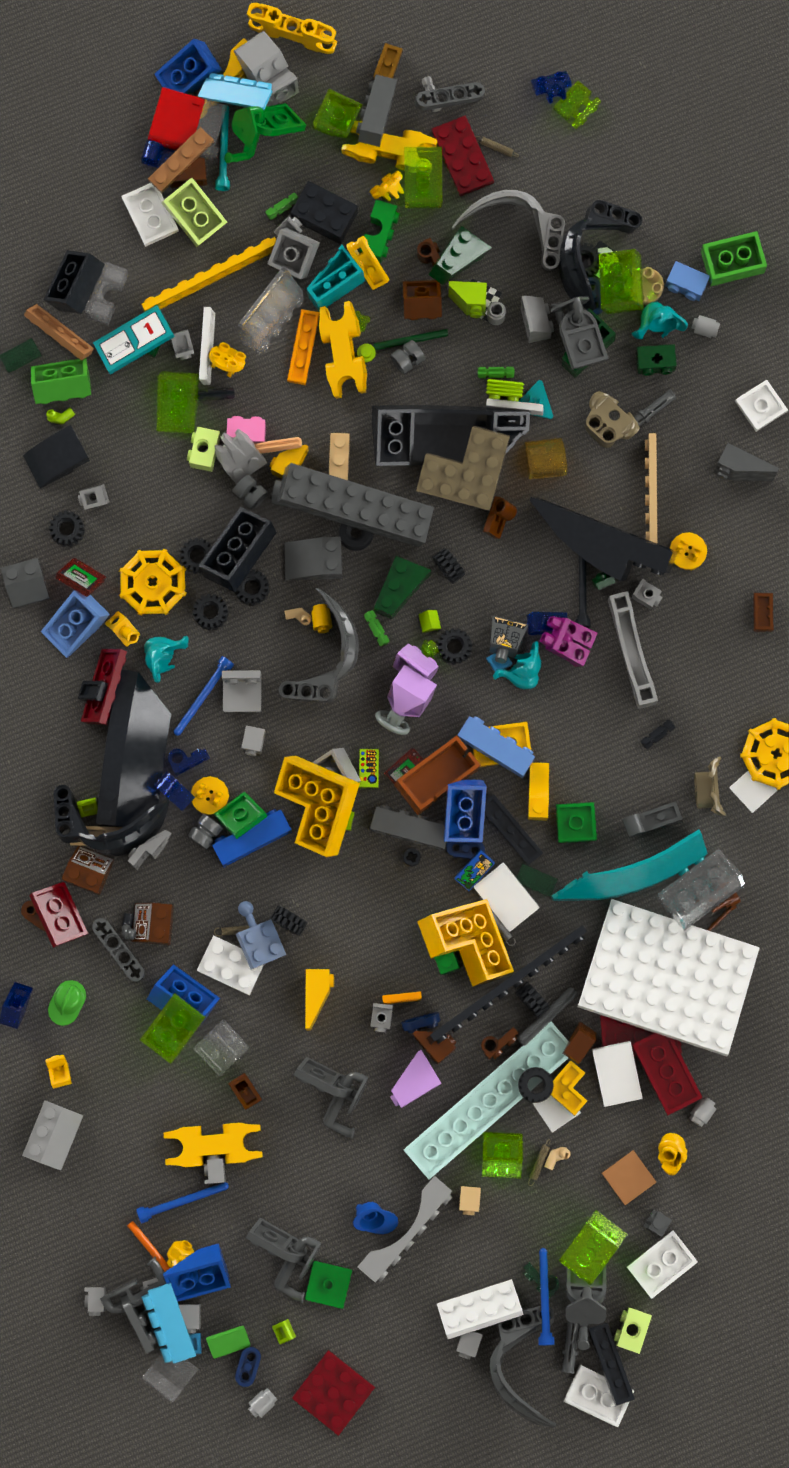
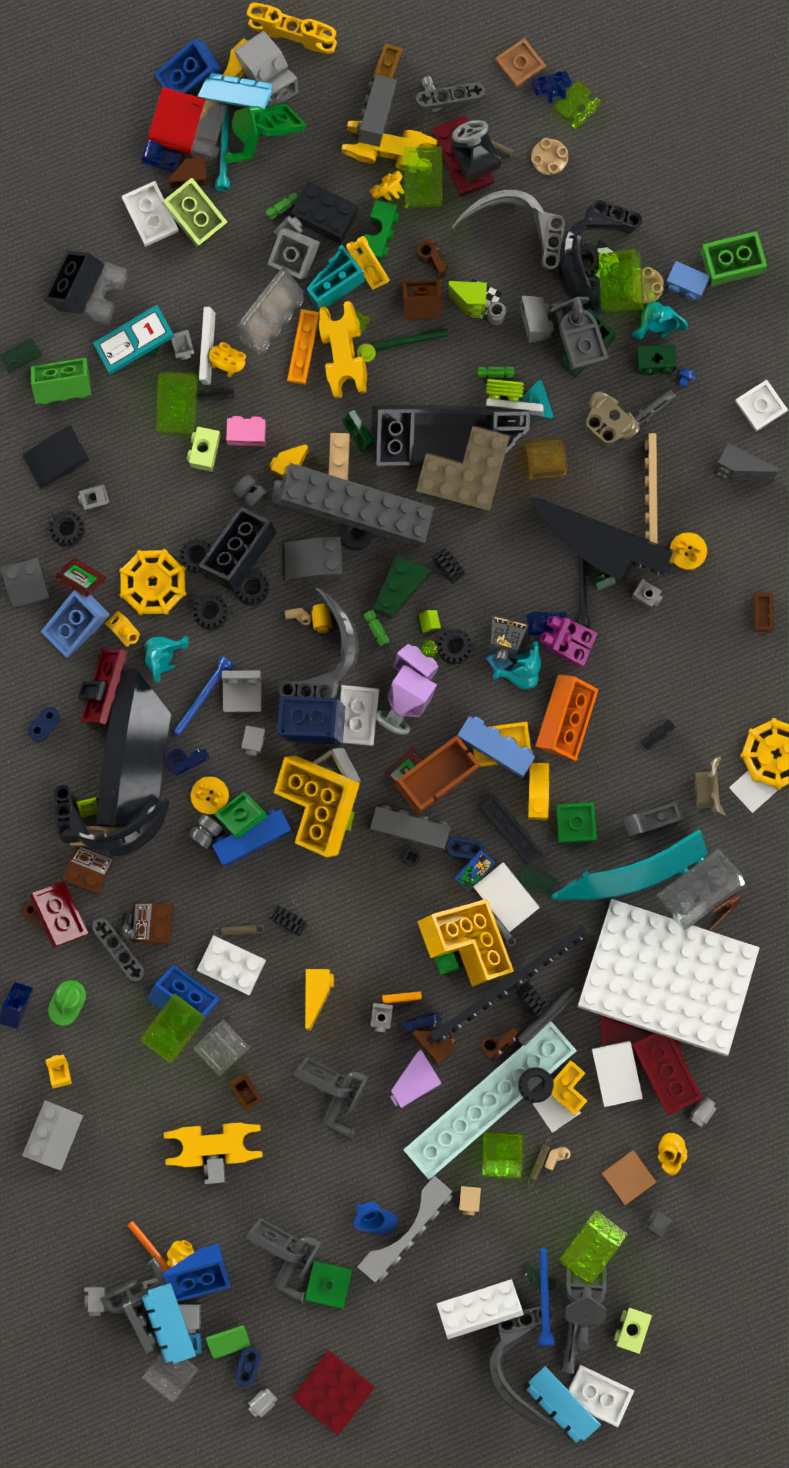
(46, 725): none -> dark blue plate
(59, 332): medium nougat plate -> none
(59, 418): lime arm -> none
(147, 1213): blue piece -> none
(151, 847): light grey plate -> none
(174, 791): clear blue plate -> none
(180, 160): medium nougat plate -> none
(206, 278): yellow plate -> none
(239, 455): light grey plate -> none
(260, 941): sand blue plate -> none
(279, 445): light nougat axle -> none
(284, 1331): lime slope -> none
(311, 719): none -> dark blue container
(336, 115): clear neon green slope -> none
(357, 431): none -> dark green plate
(359, 714): none -> white tile
(369, 768): tile -> none
(405, 363): dark grey wheel -> none
(458, 255): wedge -> none
(465, 811): blue slope -> none
(469, 1344): light grey brick -> none
(474, 150): none -> black piece
(499, 513): reddish brown plate -> none
(520, 63): none -> medium nougat tile
(549, 156): none -> tan dish
(561, 1400): none -> medium azure windscreen
(567, 717): none -> orange slope
(580, 1043): reddish brown slope -> none
(611, 1364): black plate -> none
(631, 649): light grey arch -> none
(662, 1264): white plate -> none
(686, 374): none -> blue plate
(705, 326): light grey brick -> none

